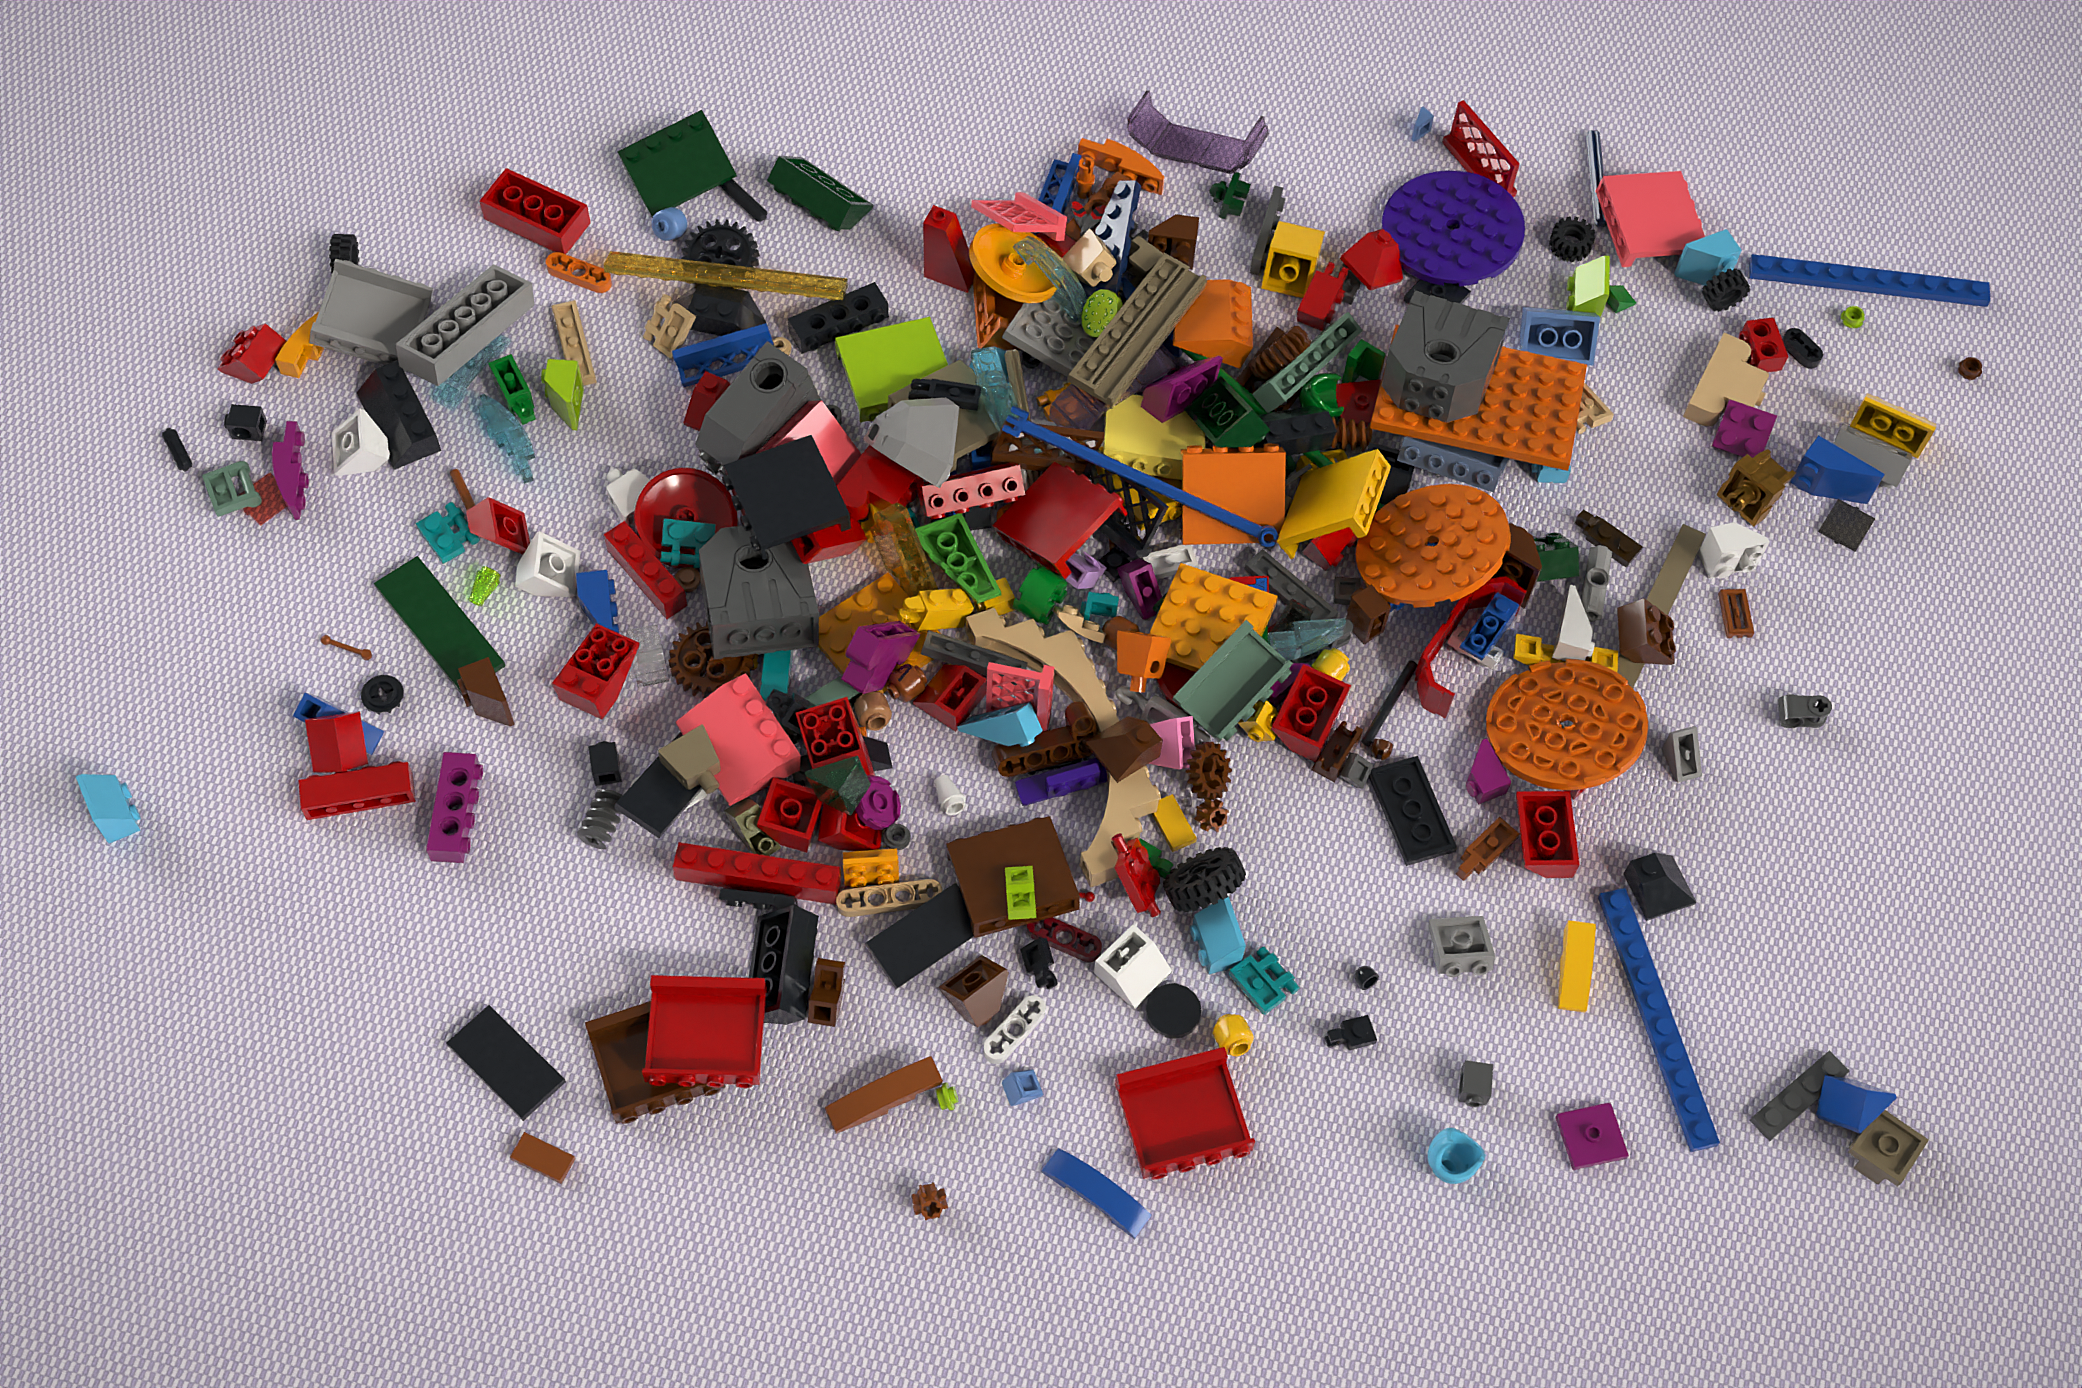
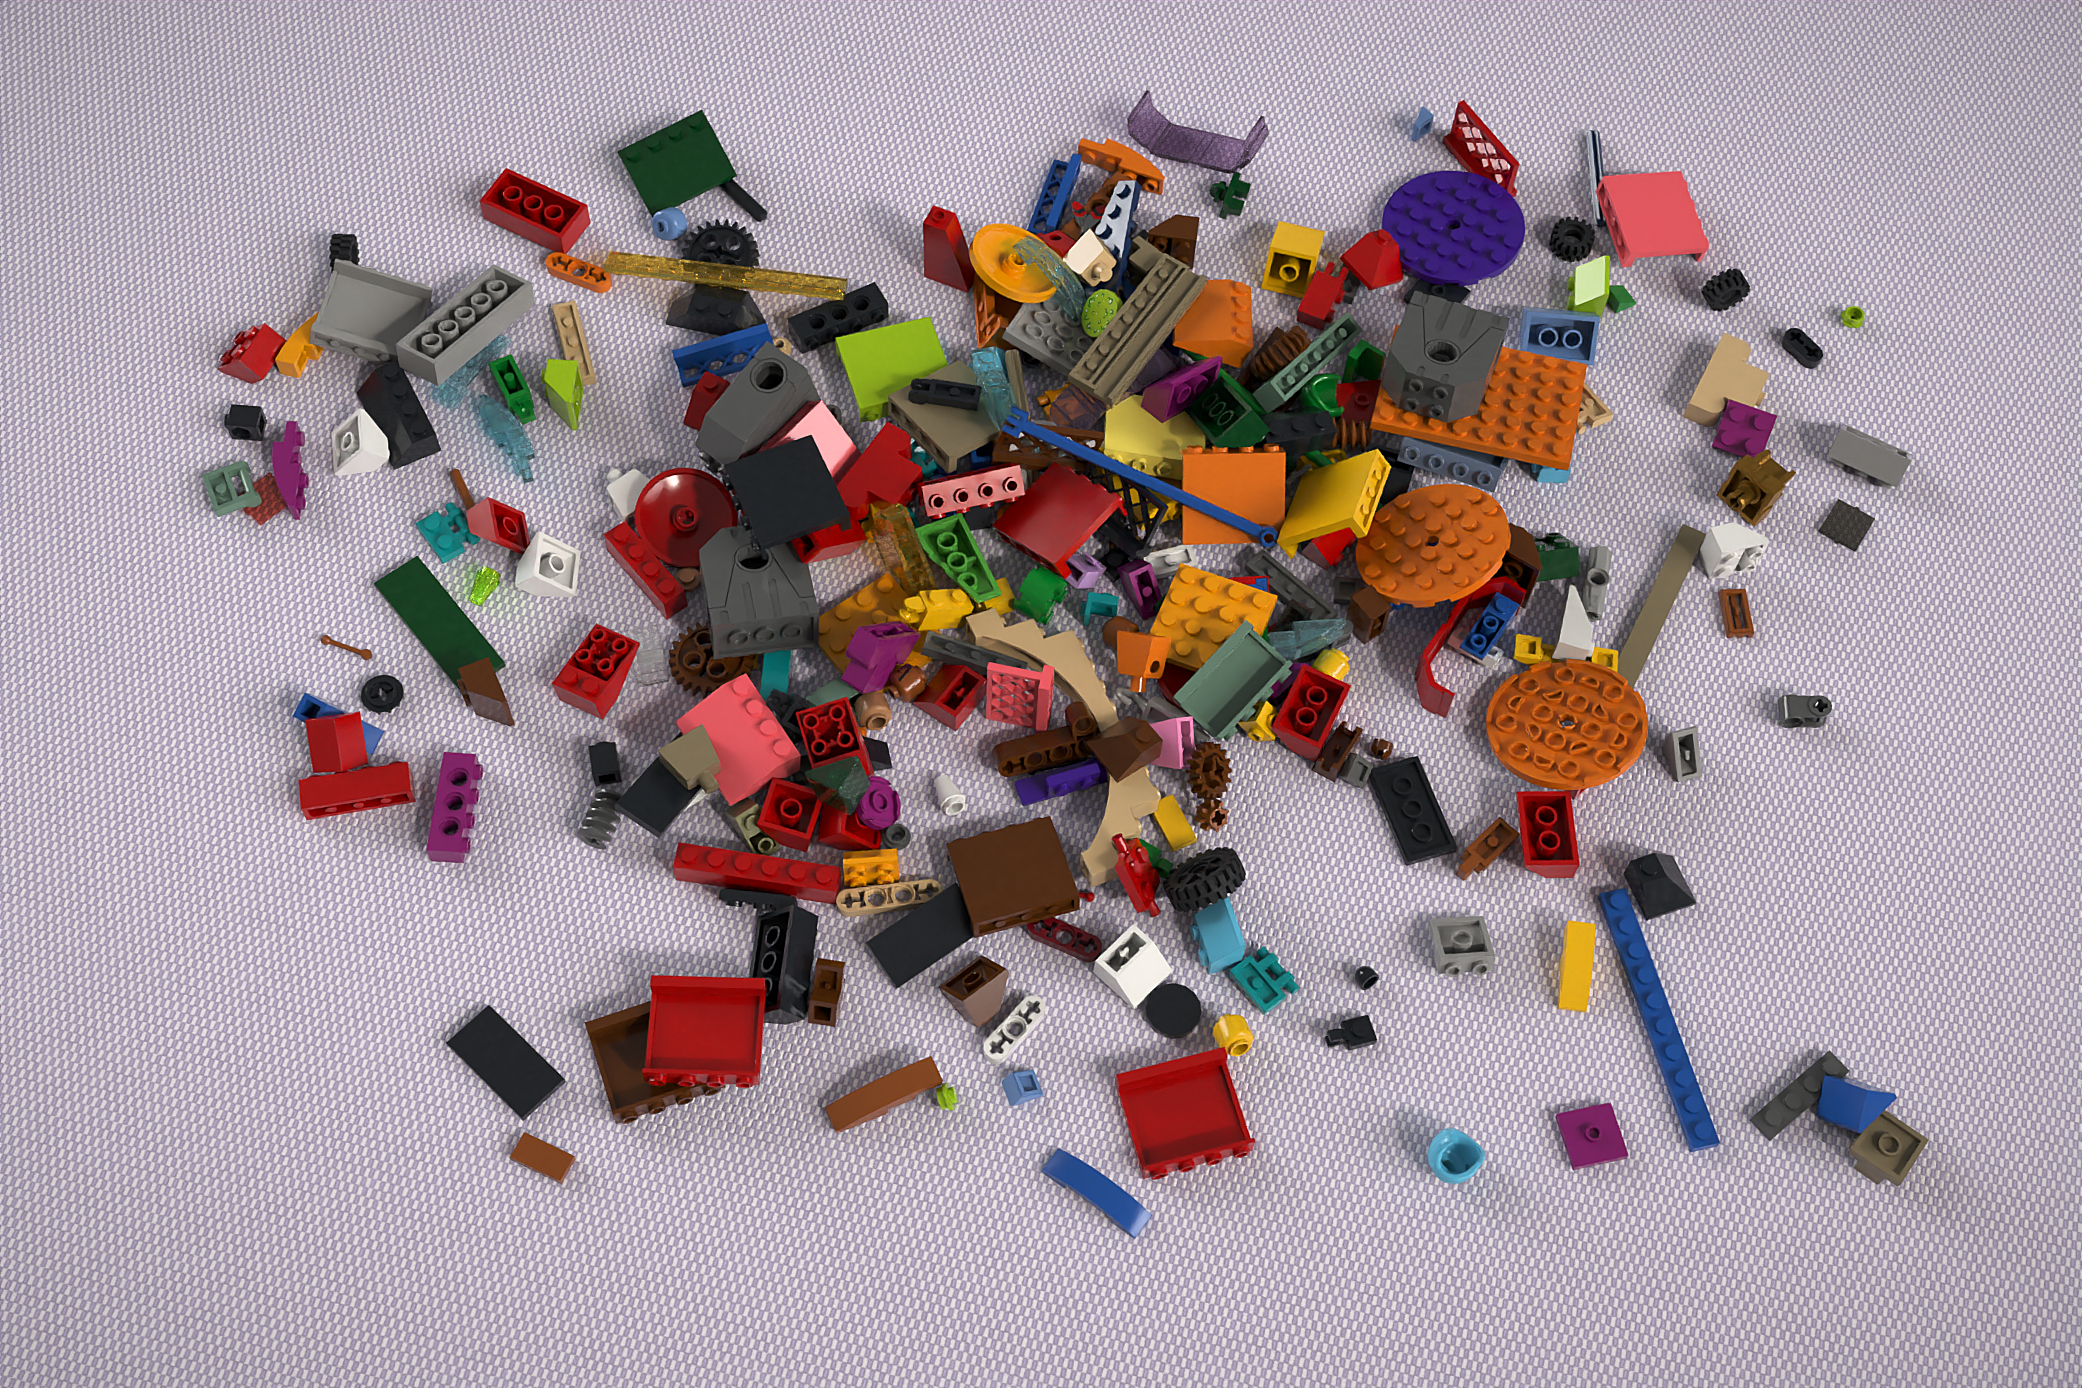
(109, 805): medium azure slope -> none
(177, 449): black axle -> none
(595, 598): blue slope -> none
(674, 329): tan plate -> none
(684, 535): teal plate -> none
(818, 192): dark green slope -> none
(918, 436): light grey brick -> none
(929, 1201): dark orange gear -> none
(1005, 726): medium azure slope -> none
(1020, 892): lime slope -> none
(1024, 215): coral fence -> none
(1037, 960): black plate -> none
(1074, 620): tan slope -> none
(1085, 178): orange pin -> none
(1265, 237): dark grey plate -> none
(1389, 703): black bar -> none
(1475, 1083): dark grey brick -> none
(1487, 776): magenta slope -> none
(1603, 533): dark brown hinge -> none
(1645, 633): reddish brown slope -> none
(1708, 257): medium azure slope -> none
(1765, 343): red brick -> none
(1836, 474): blue slope -> none
(1869, 280): blue plate -> none
(1893, 425): yellow slope -> none
(1970, 368): reddish brown plate -> none

